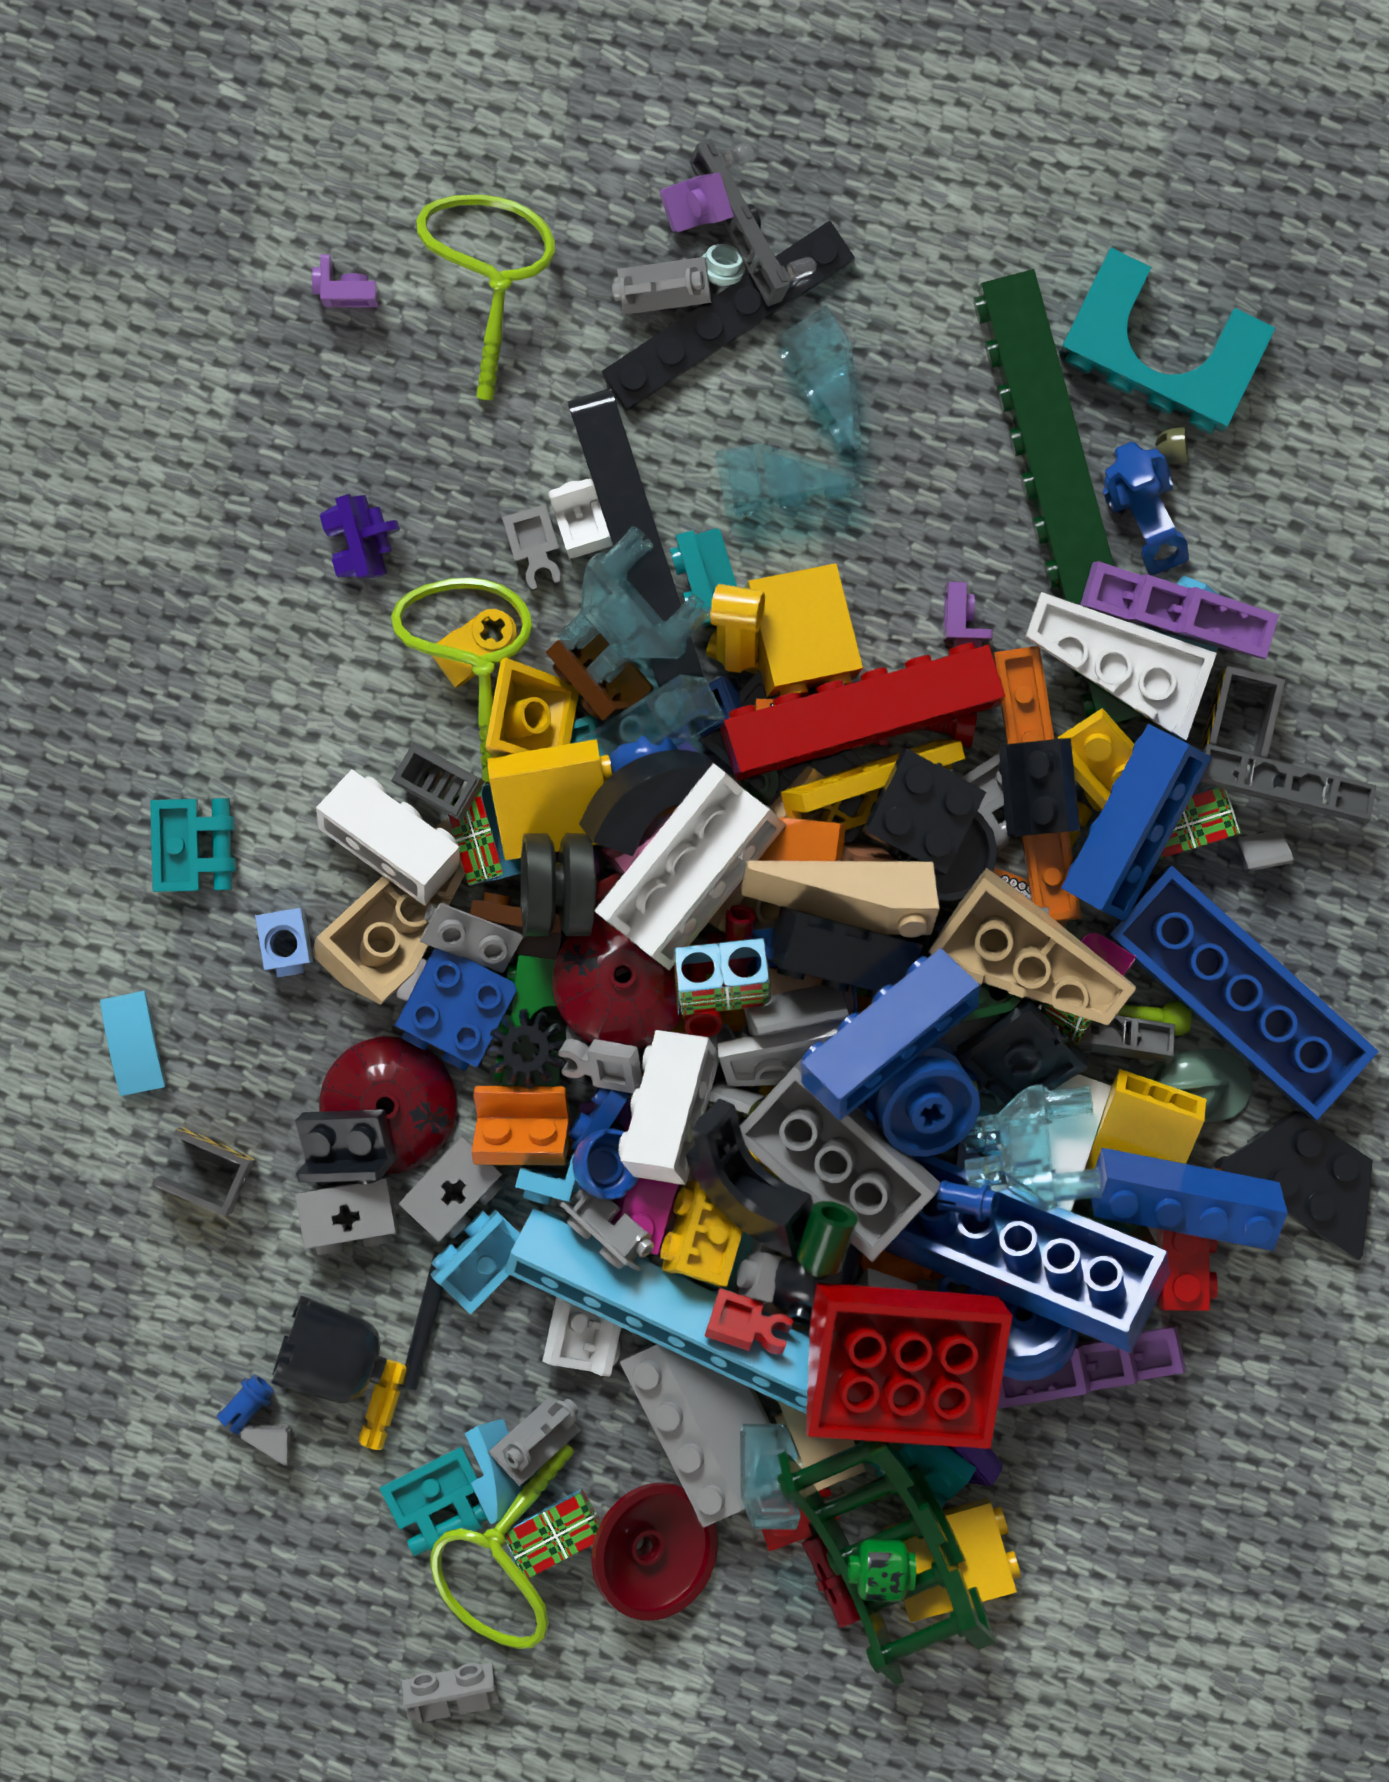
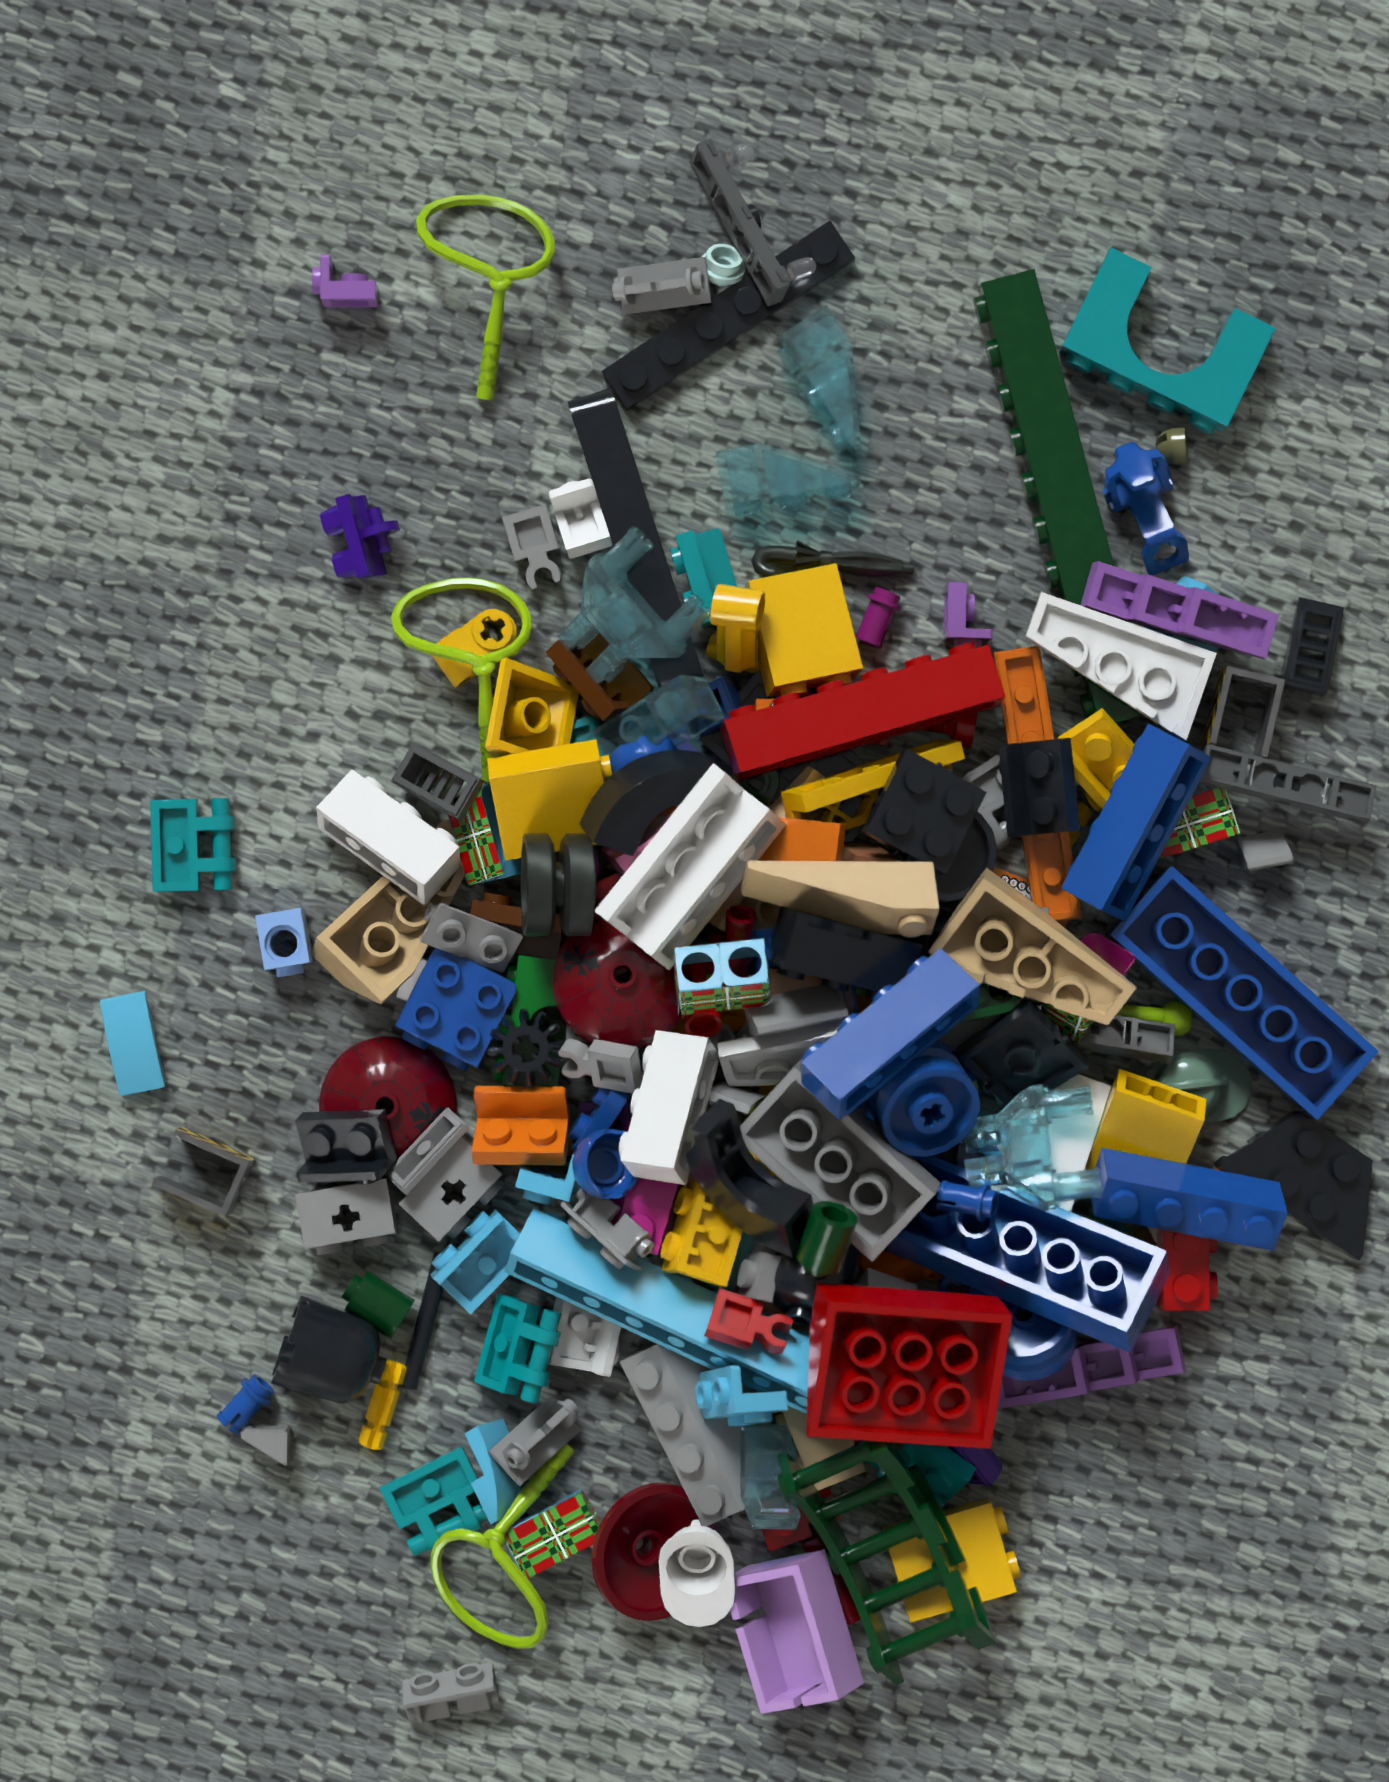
(377, 1303): none -> dark green brick
(426, 1150): none -> light grey slope
(508, 1345): none -> teal plate
(696, 202): medium lavender bracket -> none
(697, 1576): none -> white piece
(721, 1397): none -> medium azure bracket
(800, 1635): none -> lavender piece
(851, 562): none -> pearl dark grey piece
(878, 617): none -> magenta pin
(882, 1570): green head -> none
(1302, 683): none -> black slope

